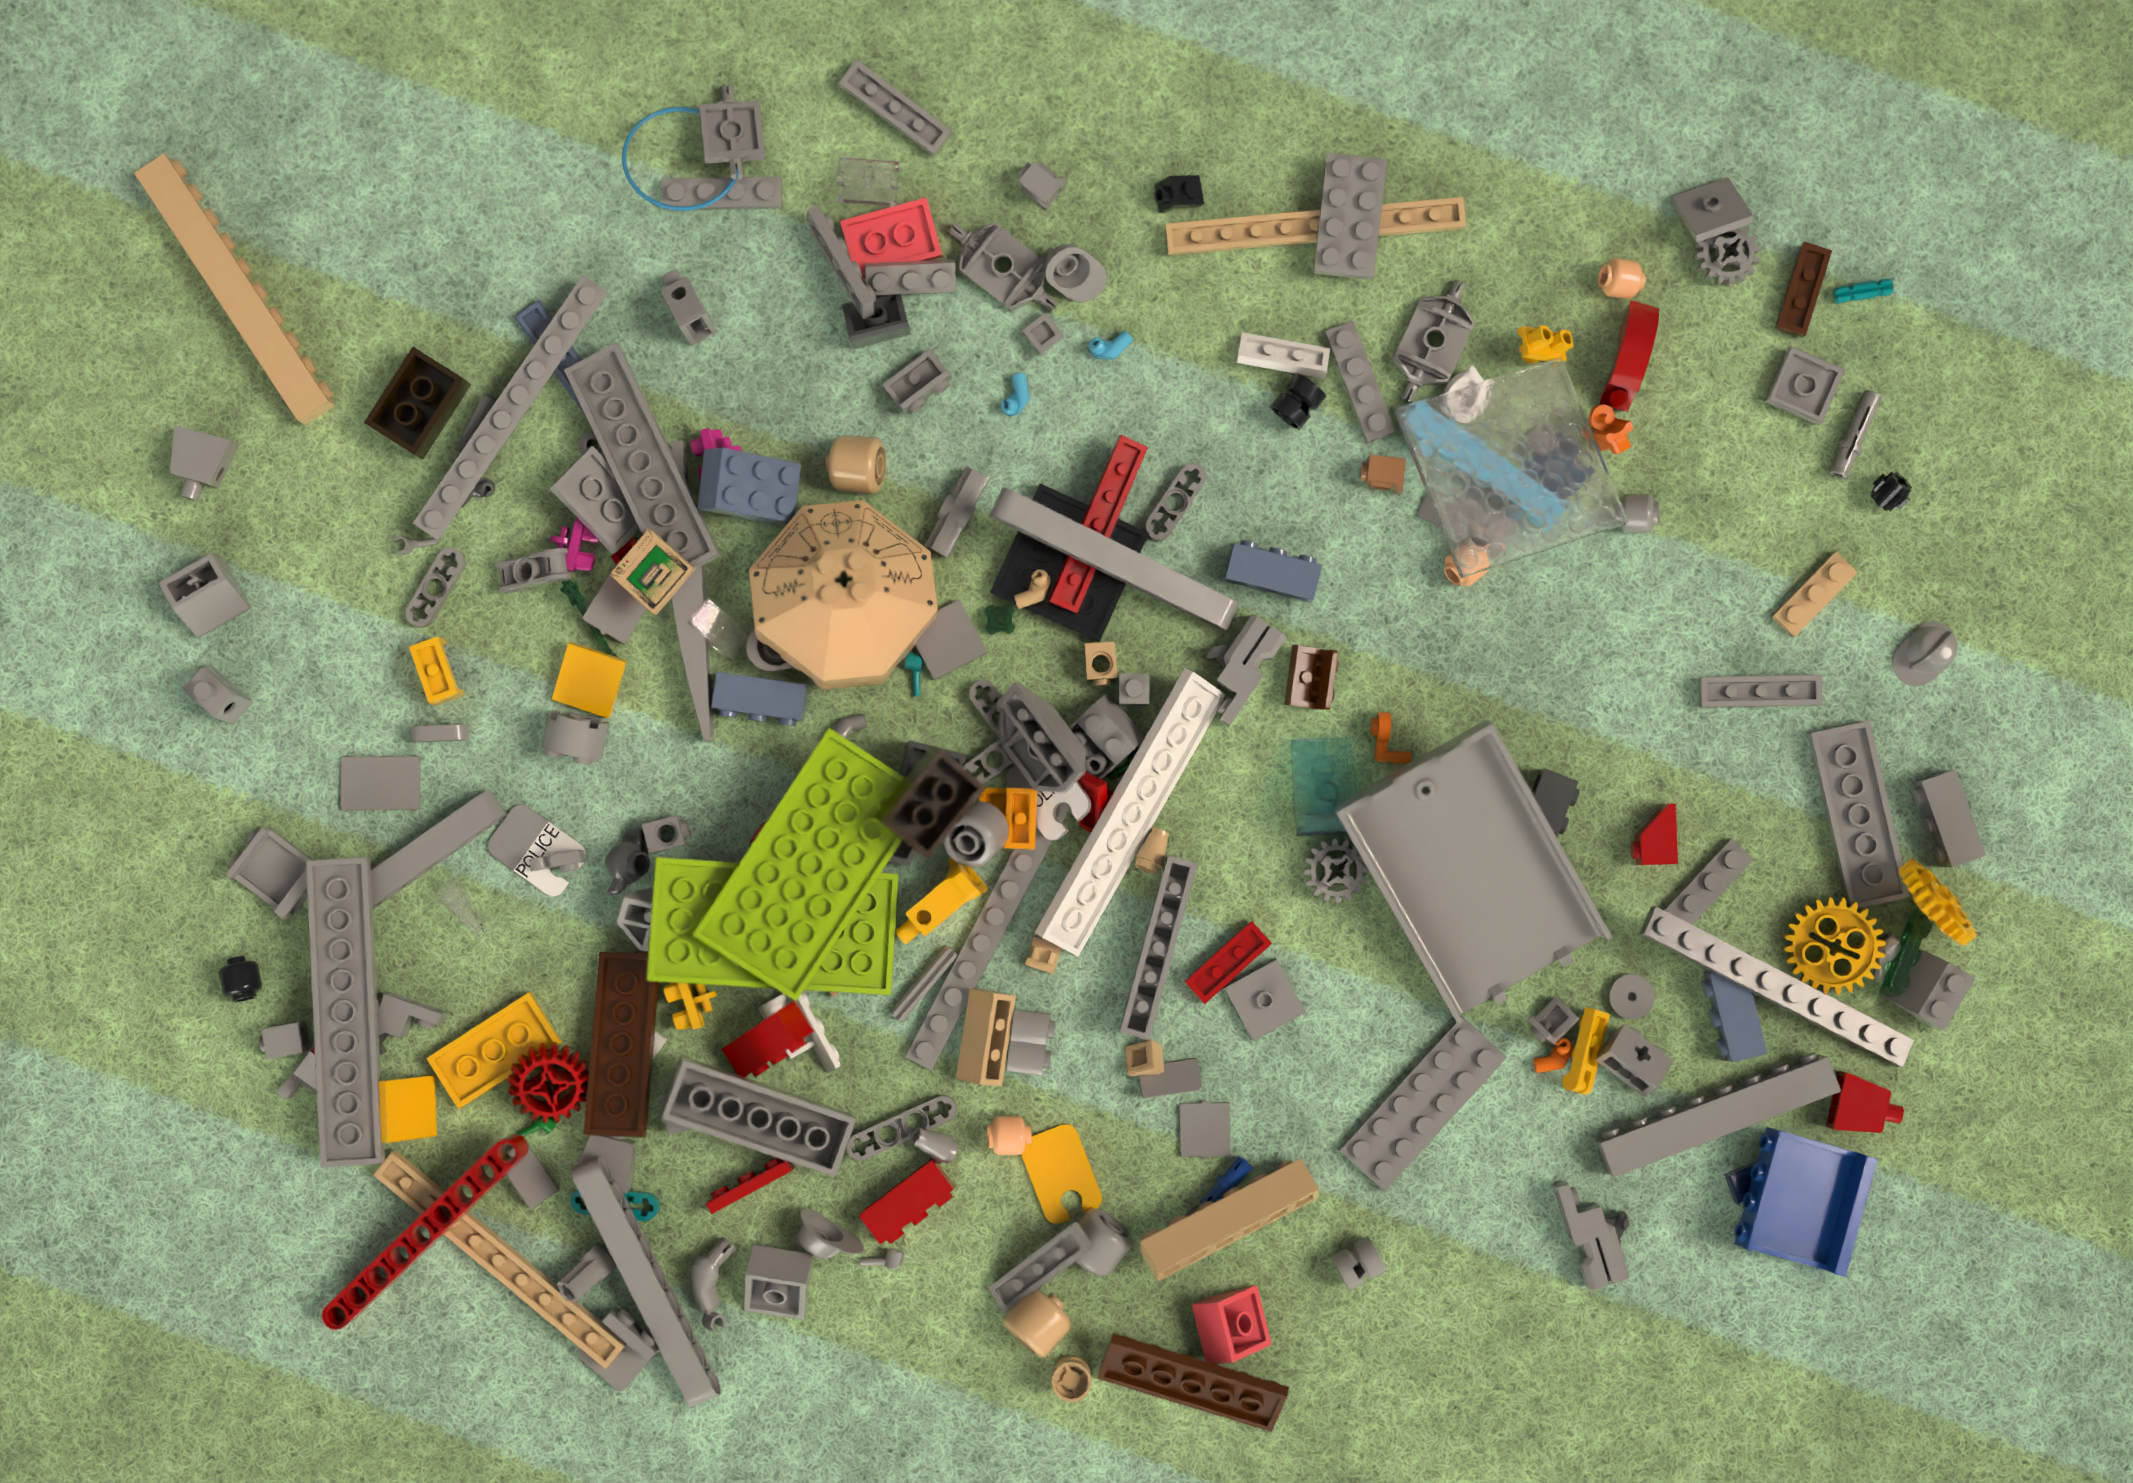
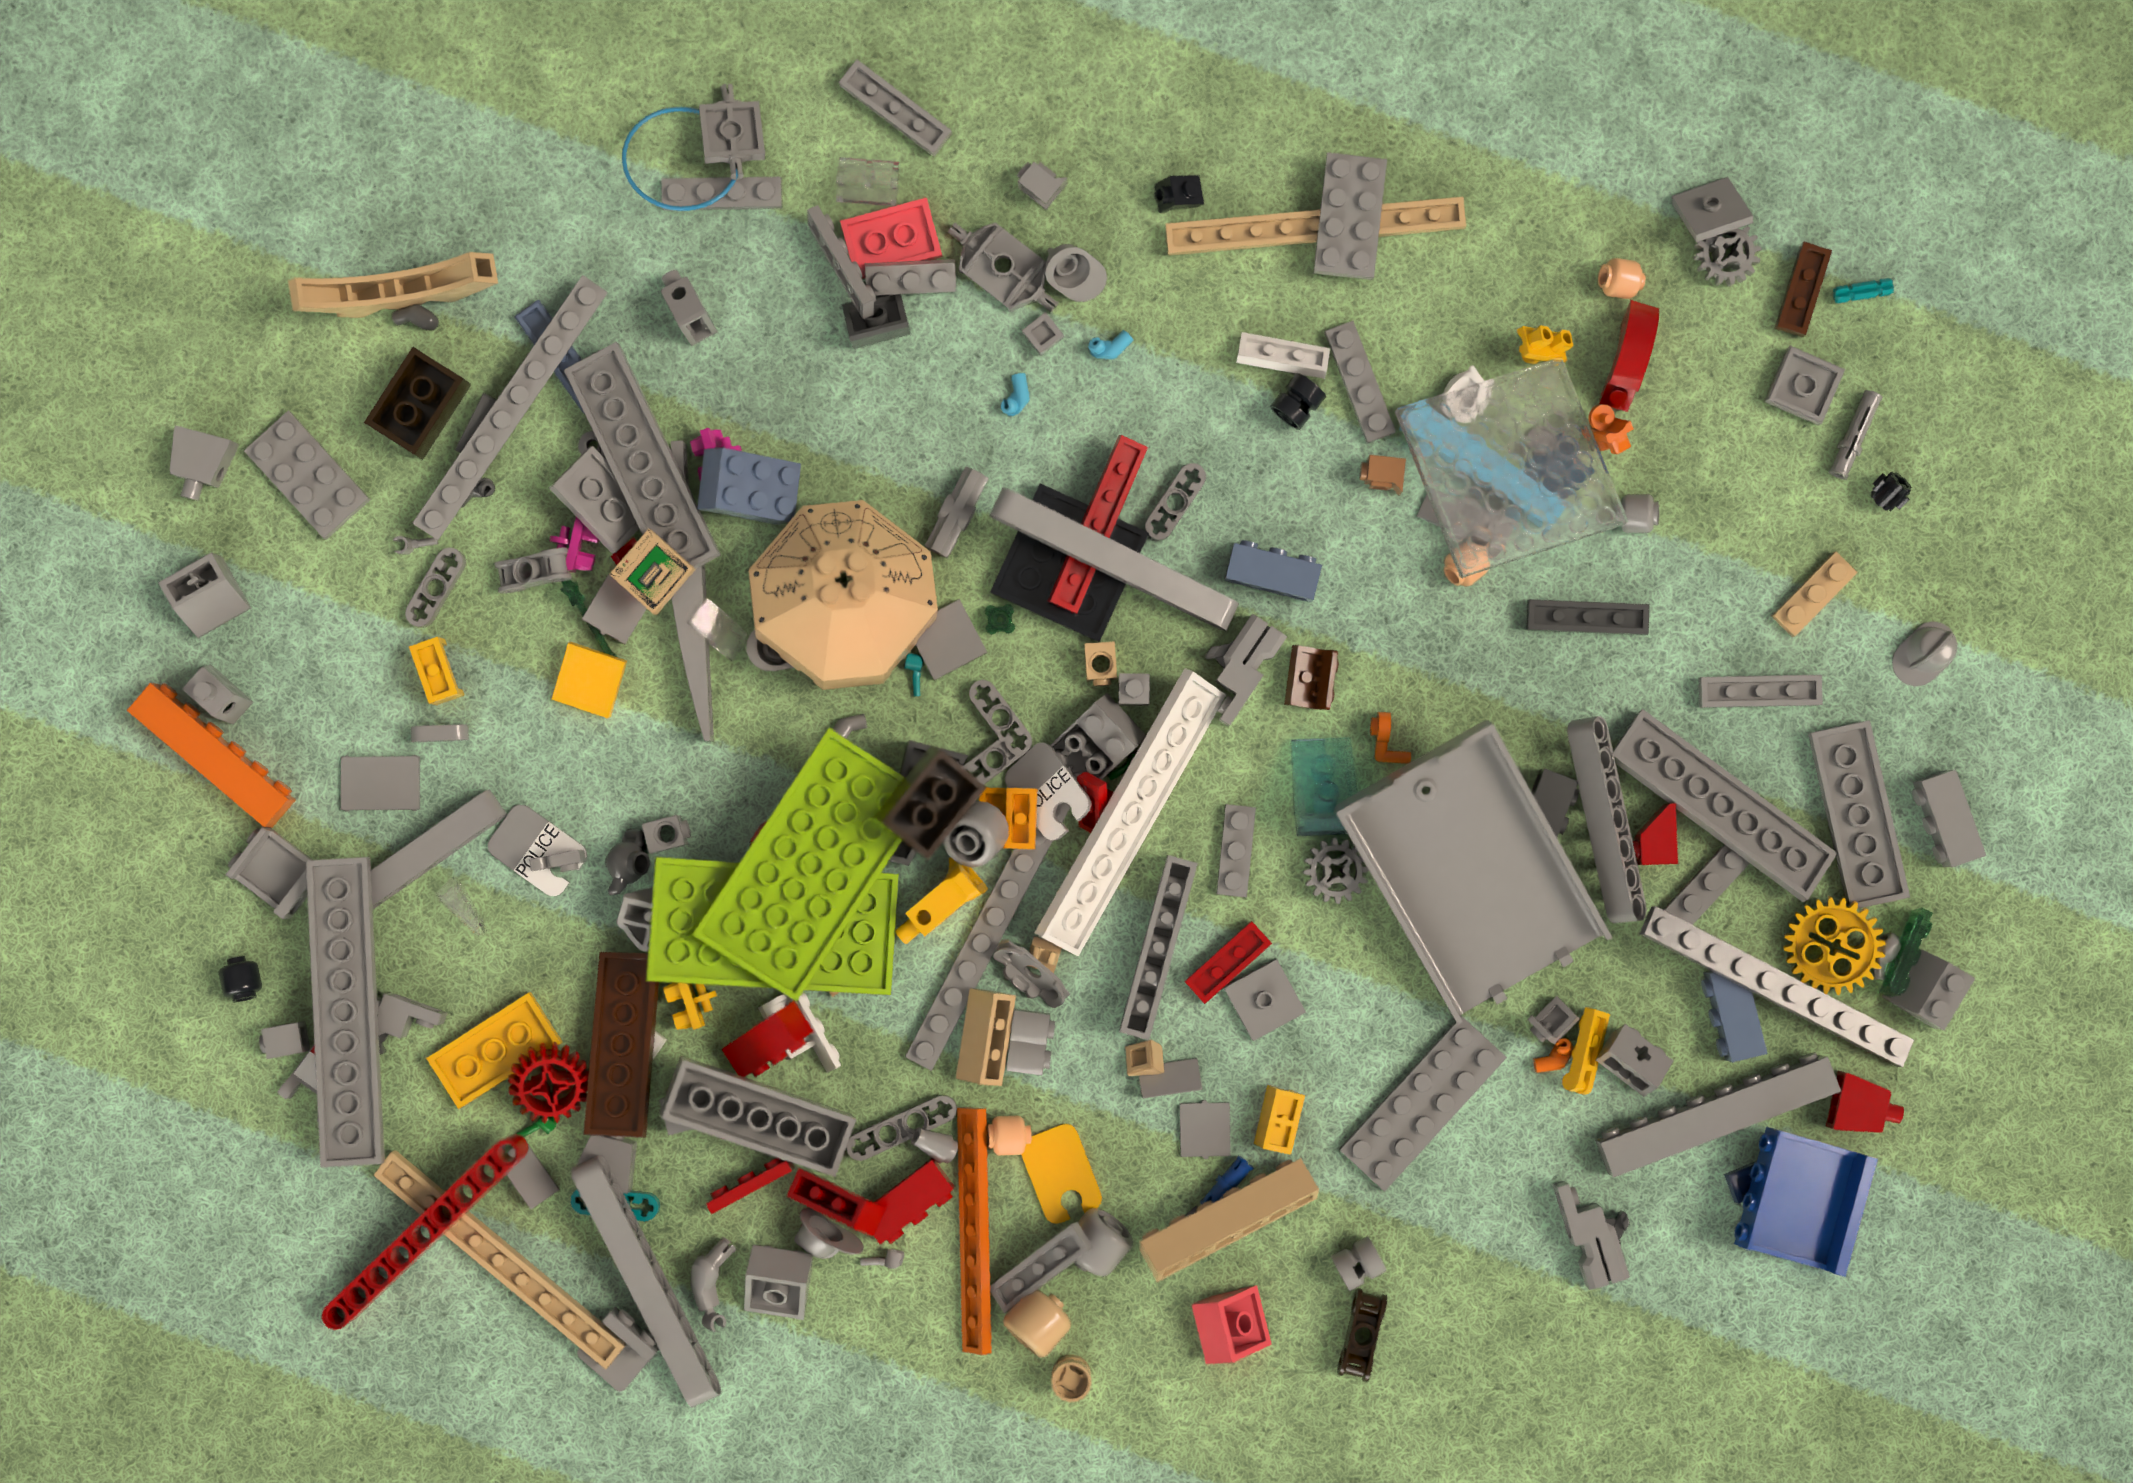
(211, 754): none -> orange brick
(235, 289): tan brick -> none
(307, 475): none -> light grey plate
(365, 295): none -> tan arch
(407, 1108): yellow tile -> none
(417, 315): none -> dark grey arm
(575, 736): light grey brick -> none
(591, 1270): light grey piece -> none
(759, 698): sand blue brick -> none
(836, 1202): none -> red brick
(856, 464): tan head -> none
(918, 382): light grey bracket -> none
(923, 983): light grey axle -> none
(974, 1230): none -> orange plate
(1016, 960): none -> light grey piece
(1037, 590): tan arm -> none
(1039, 741): light grey wedge -> none
(1152, 852): tan cone -> none
(1193, 1382): reddish brown plate -> none
(1236, 850): none -> light grey plate
(1279, 1119): none -> yellow hinge
(1357, 1352): none -> dark brown piece
(1427, 364): light grey plate -> none
(1587, 617): none -> dark grey plate
(1607, 820): none -> light grey beam
(1631, 996): light grey piece -> none
(1723, 805): none -> light grey plate
(1937, 902): yellow gear -> none

